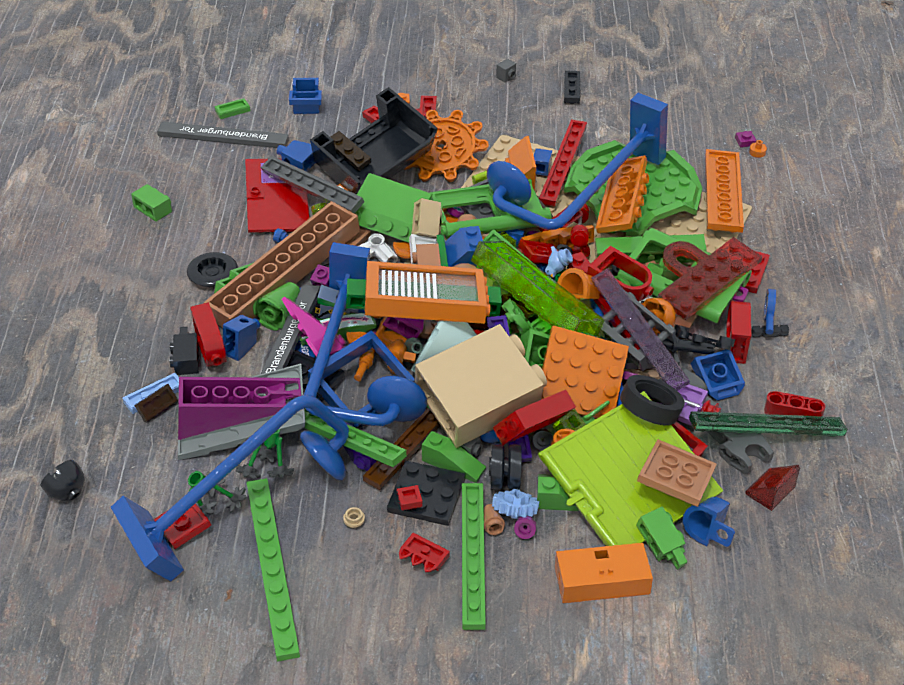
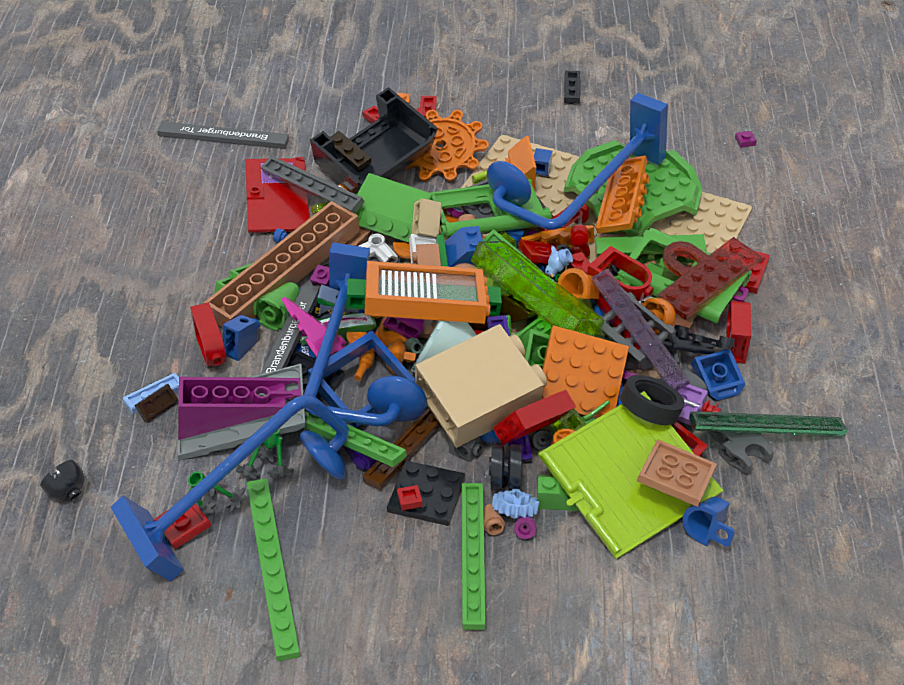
(151, 202): bright green brick -> none
(185, 352): black hinge -> none
(210, 267): black wheel -> none
(232, 108): bright green tile -> none
(297, 154): blue torso -> none
(305, 96): blue plate -> none
(354, 517): tan plate -> none
(424, 552): red plate -> none
(442, 453): bright green slope -> none
(506, 70): dark grey plate -> none
(515, 315): bright green plate -> none
(563, 162): red plate -> none
(603, 572): orange brick -> none
(663, 536): bright green hinge -> none
(723, 191): orange plate -> none
(757, 331): black axle -> none
(758, 149): orange tile -> none
(769, 309): blue piece -> none
(774, 485): clear red slope -> none
(789, 404): red beam -> none

